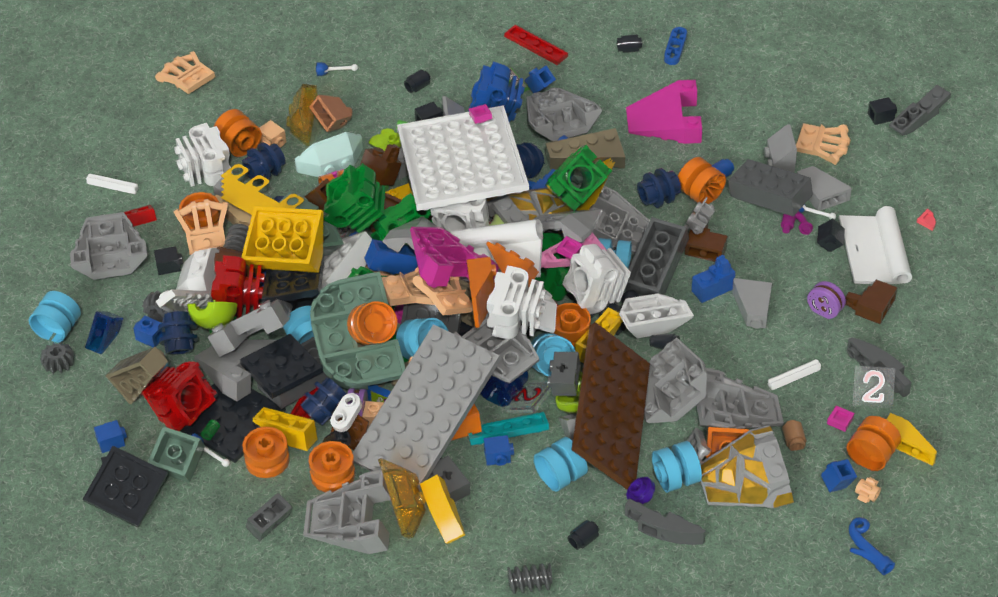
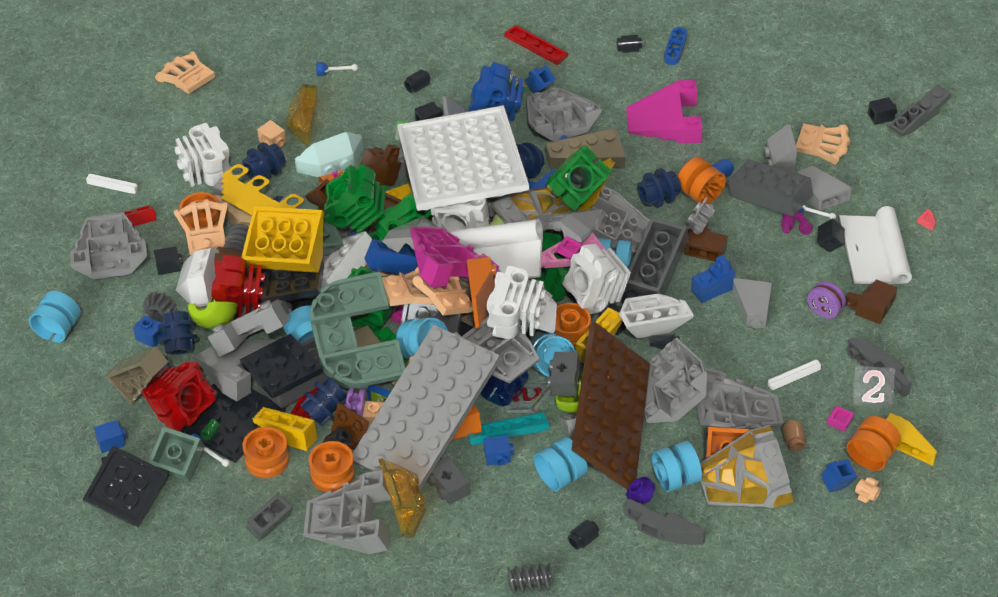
(57, 357): dark grey gear -> none
(103, 331): clear blue slope -> none
(178, 299): white wing -> none
(238, 132): orange wheel -> none
(331, 112): nougat torso -> none
(347, 411): white plate -> none
(372, 323): orange wheel -> none
(385, 138): lime plate -> none
(442, 508): yellow slope -> none
(480, 114): dark pink plate -> none
(512, 259): orange slope -> none
(699, 444): light grey plate -> none
(866, 550): blue plant -> none

